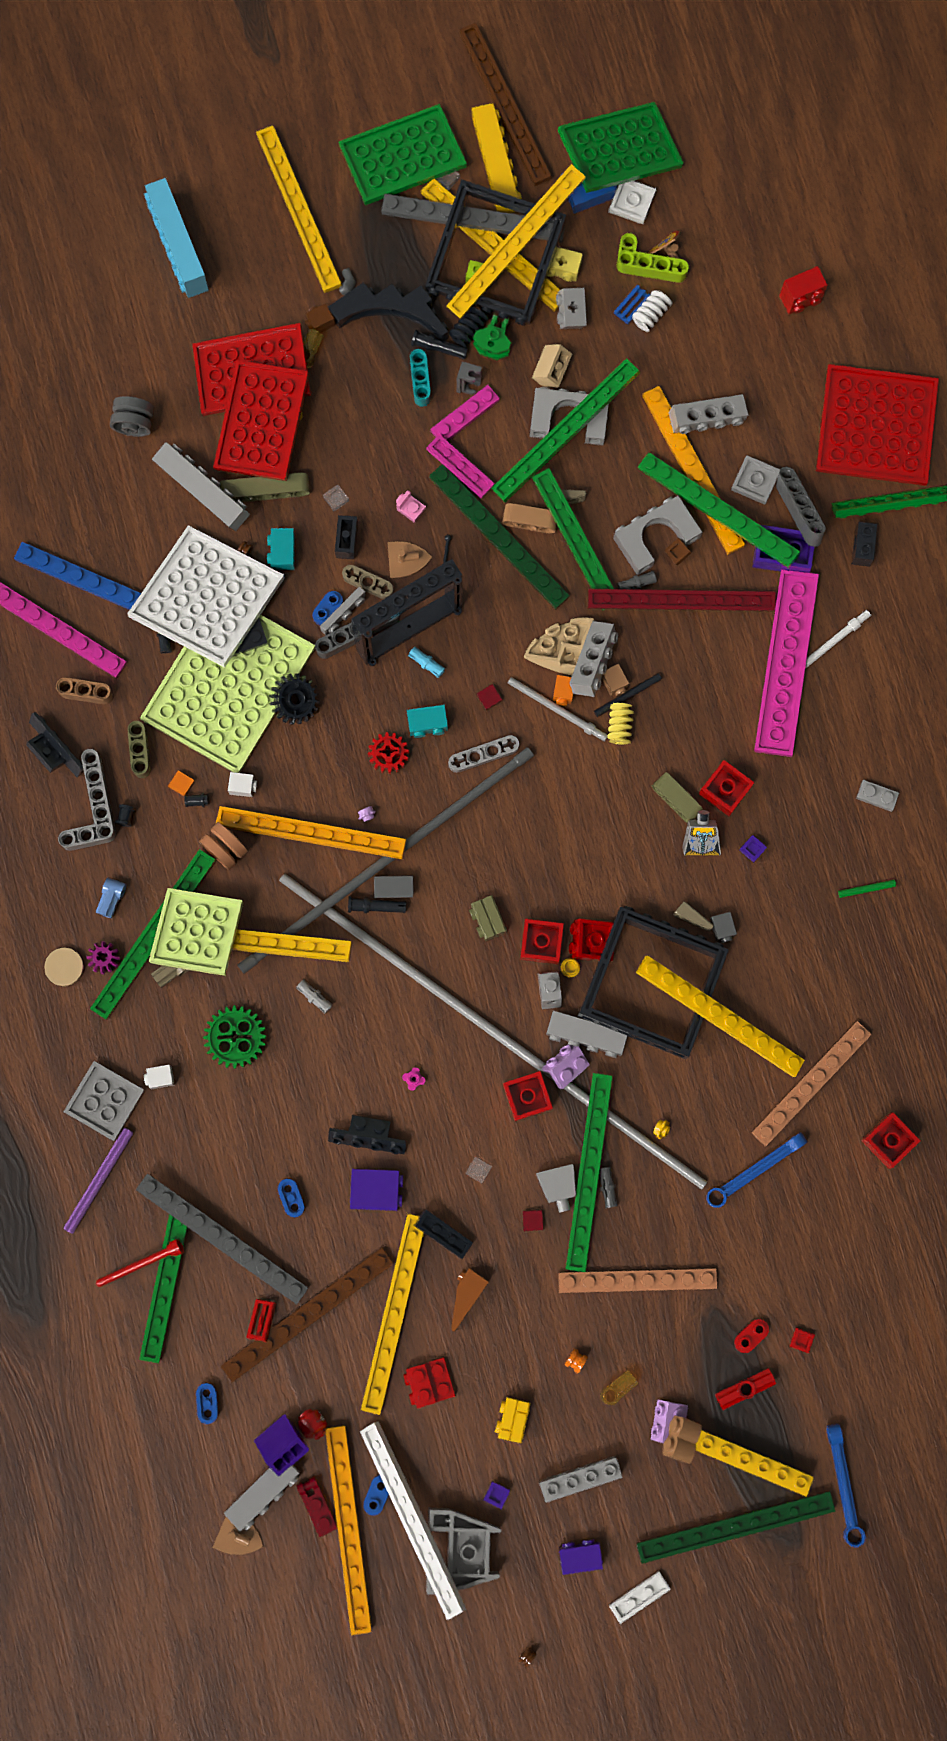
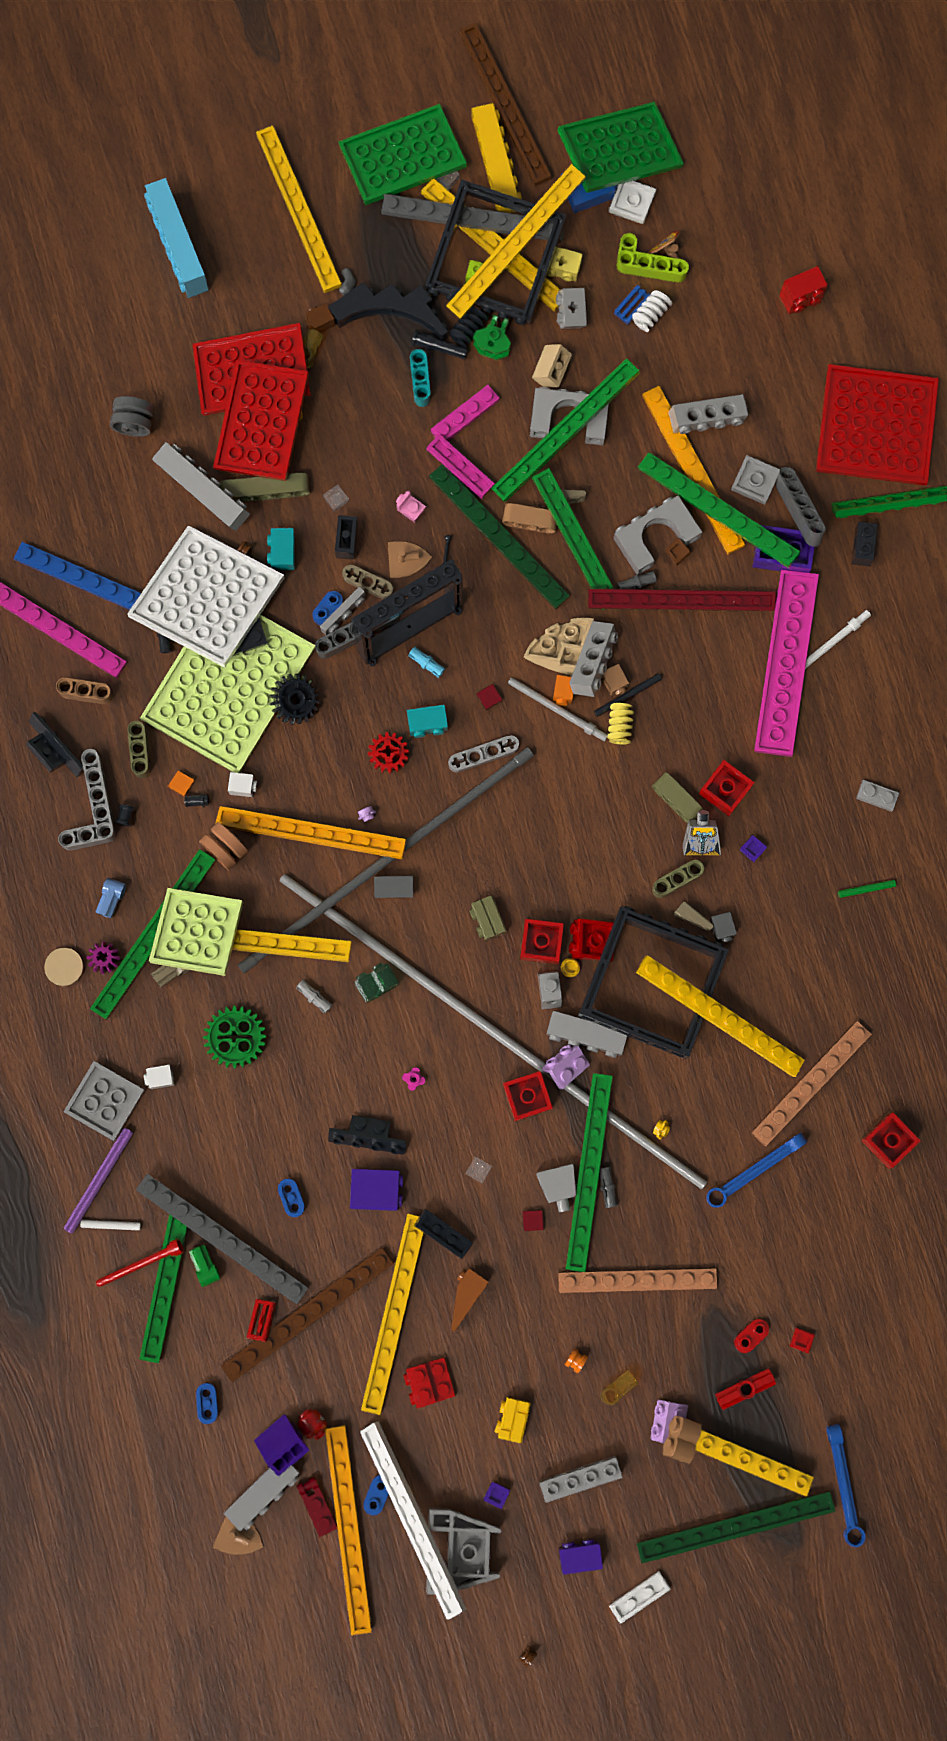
(110, 1225): none -> white bar
(206, 1270): none -> green piece
(366, 905): black pin -> none
(376, 983): none -> clear green brick
(468, 375): dark grey hinge -> none
(684, 872): none -> olive beam

